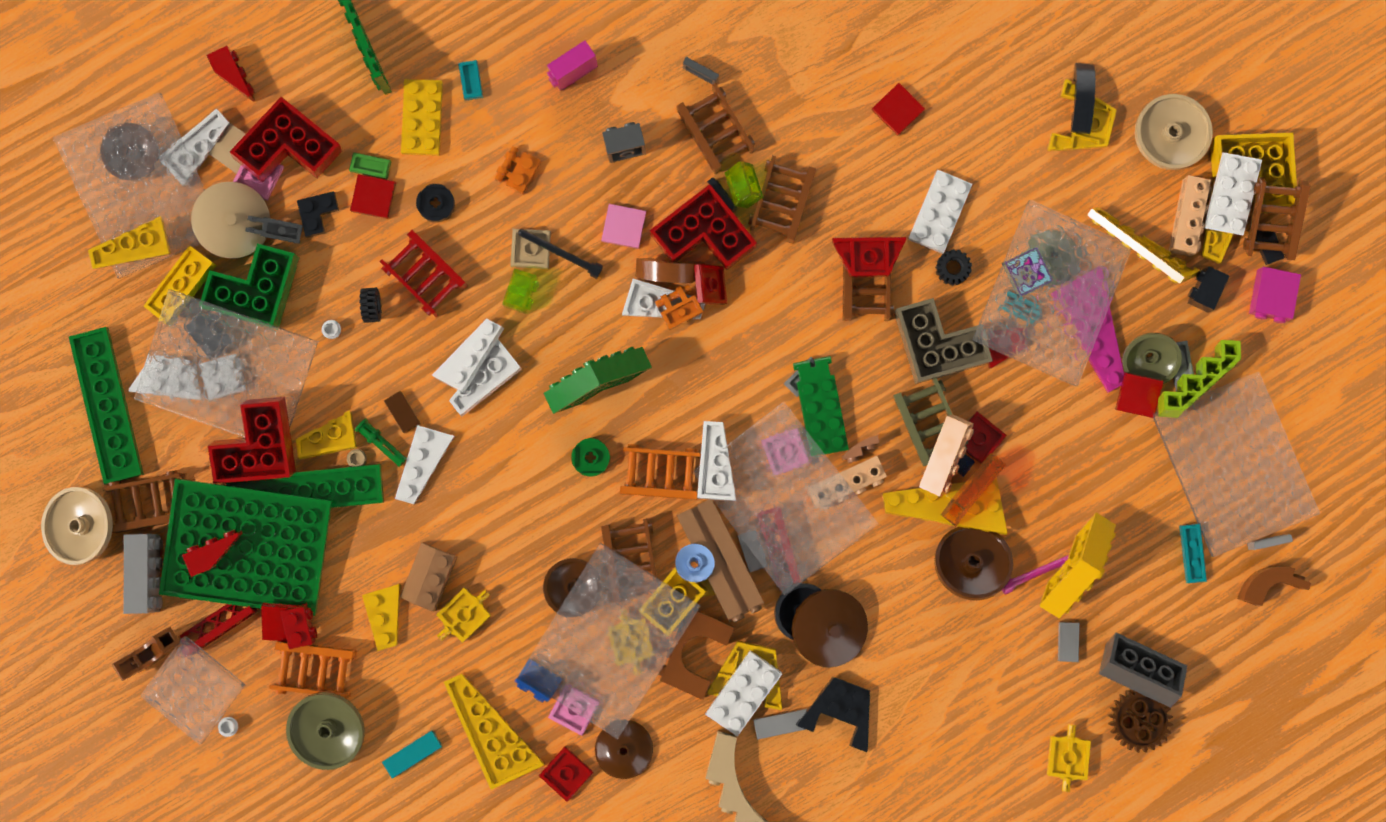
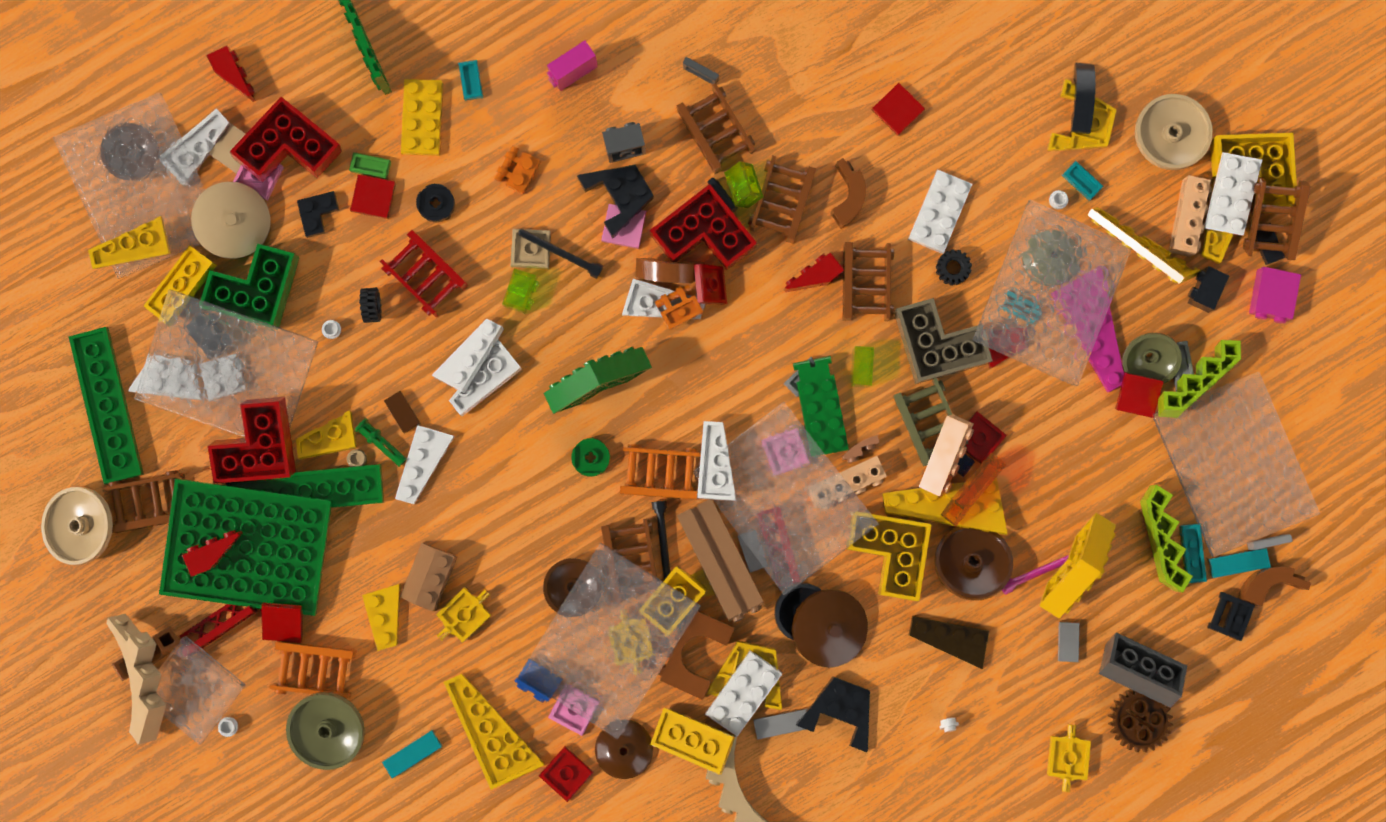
(142, 573): light grey brick -> none
(143, 676): none -> tan arch
(277, 229): dark grey hinge -> none
(298, 626): red bracket -> none
(626, 189): none -> black wing
(659, 509): none -> black piece
(692, 741): none -> yellow plate
(698, 554): light blue dish -> none
(820, 274): none -> red slope
(849, 209): none -> dark orange arch
(862, 366): none -> clear neon green brick
(869, 255): red wing -> none
(904, 552): none -> yellow brick
(949, 724): none -> white plate
(957, 640): none -> dark brown wing
(1027, 272): tile -> none
(1058, 199): none -> white plate
(1082, 180): none -> teal tile
(1159, 529): none -> lime brick
(1237, 617): none -> black plate
(1239, 563): none -> teal tile

